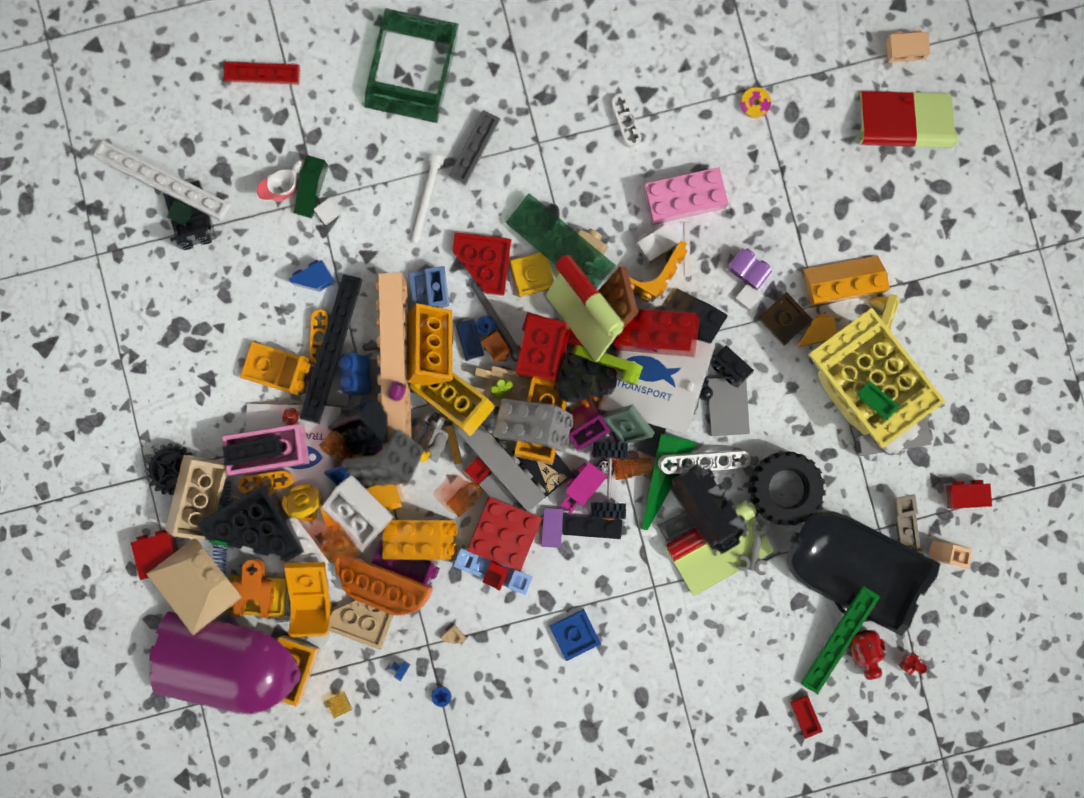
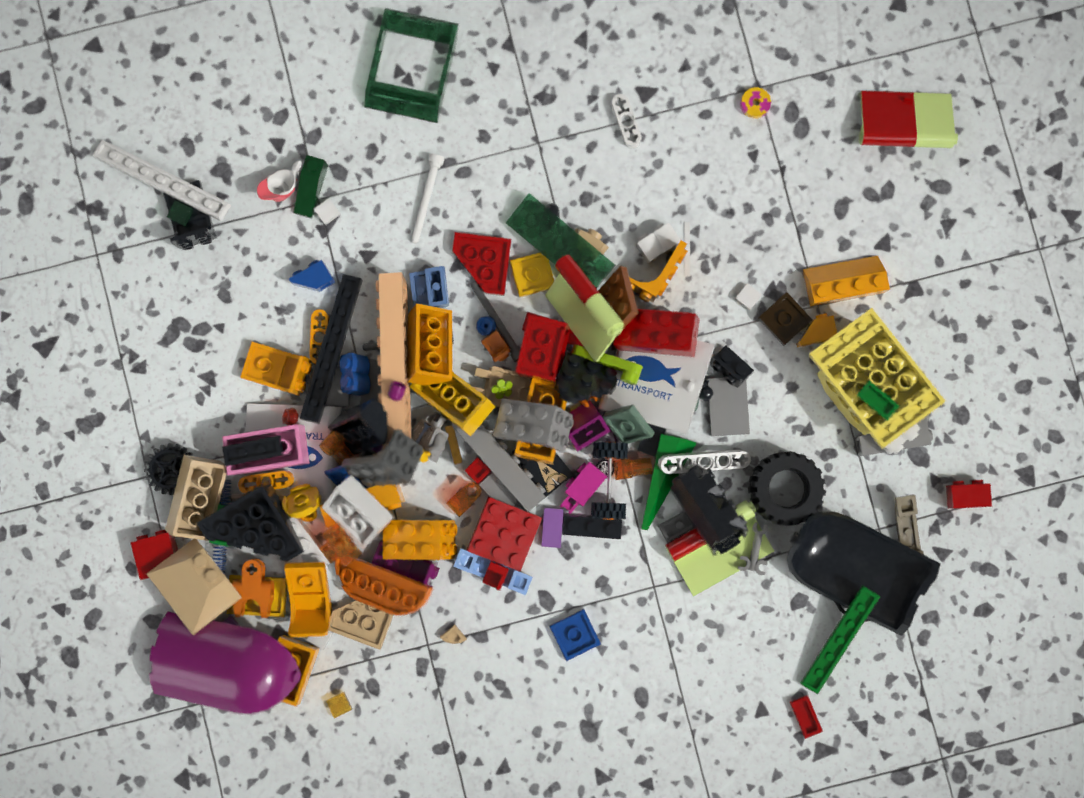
(261, 73): red tile -> none
(400, 669): blue tile -> none
(441, 696): blue tile -> none
(470, 340): dark blue tile -> none
(474, 147): dark grey plate -> none
(685, 196): bright pink brick -> none
(710, 317): black slope -> none
(749, 269): medium lavender brick -> none
(867, 651): red piece -> none
(888, 306): light yellow tile -> none
(907, 46): light nougat brick -> none
(912, 662): red plate -> none
(950, 554): light nougat slope -> none

